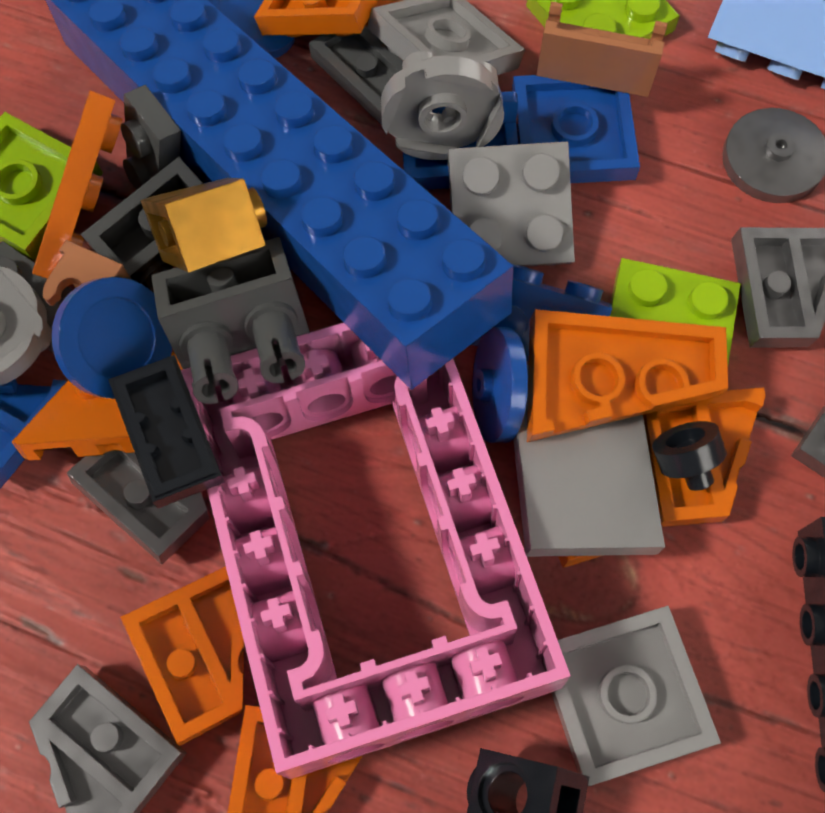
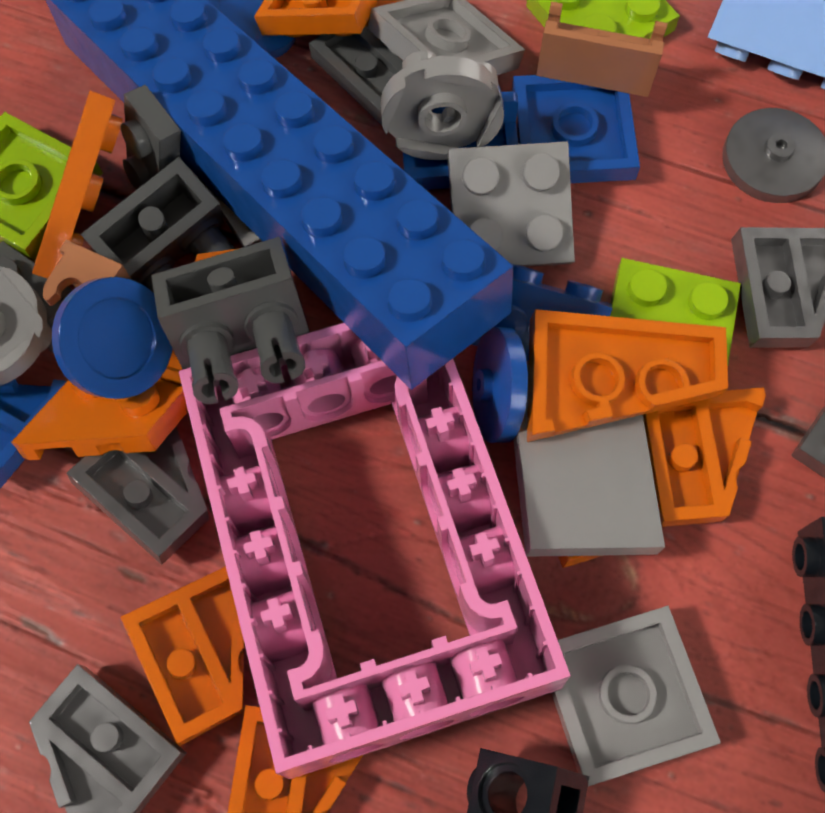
(165, 432): black plate -> none
(206, 223): pearl gold slope -> none
(690, 453): black tile -> none

